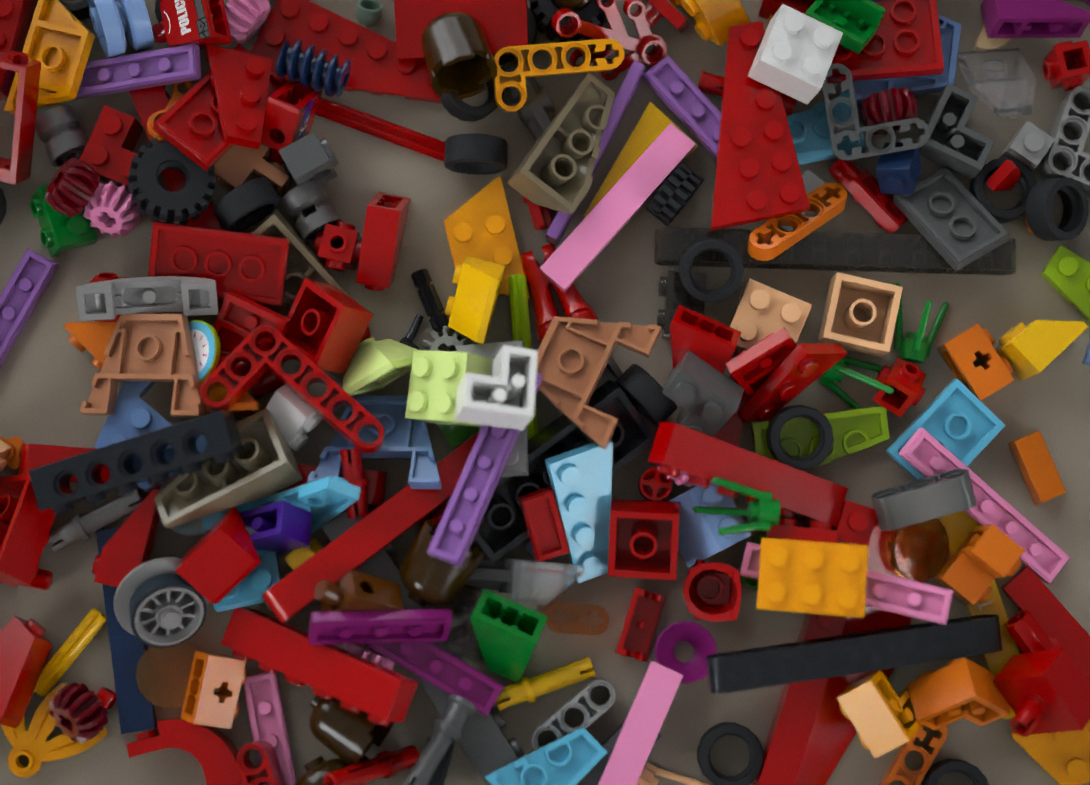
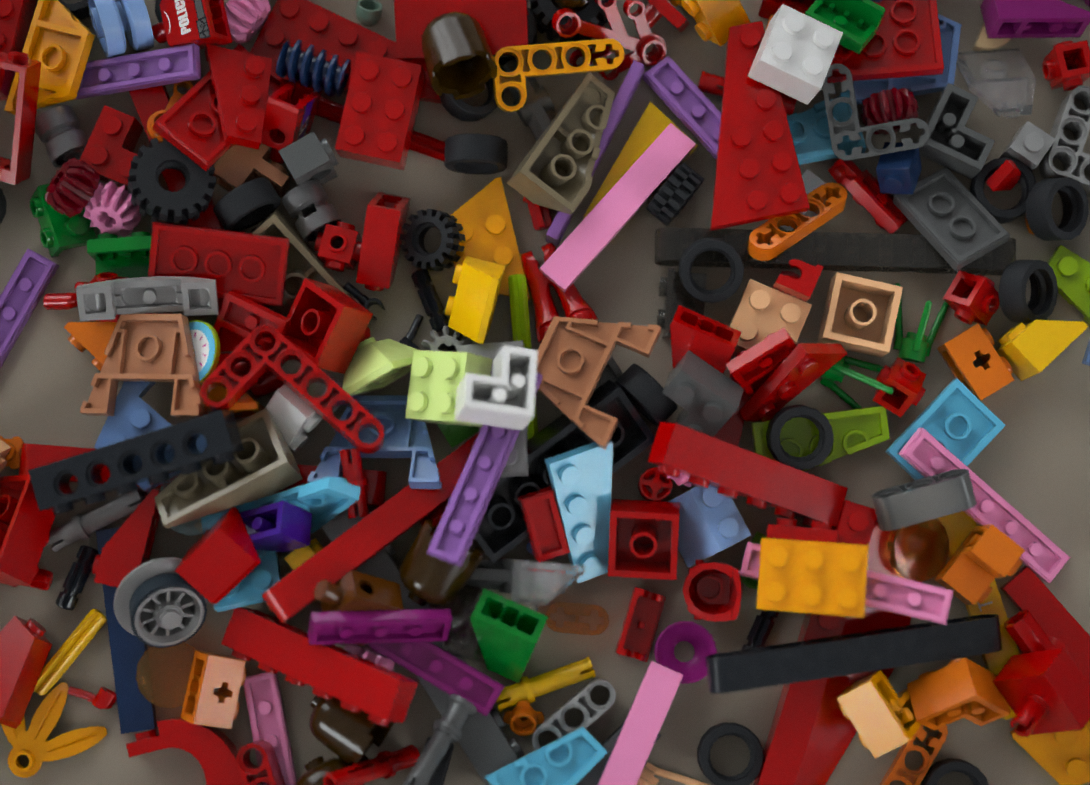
(61, 301): none -> red arm
(77, 577): none -> black axle
(78, 712): dark red gear -> none
(121, 255): none -> green bracket
(363, 299): none -> black hand
(380, 110): none -> red brick
(449, 240): none -> black tyre
(520, 725): none -> orange plate
(760, 629): none -> black axle
(763, 511): green plant -> none
(798, 285): none -> red hinge
(972, 298): none -> red brick
(1013, 290): none -> black tyre
(1037, 467): orange slope -> none

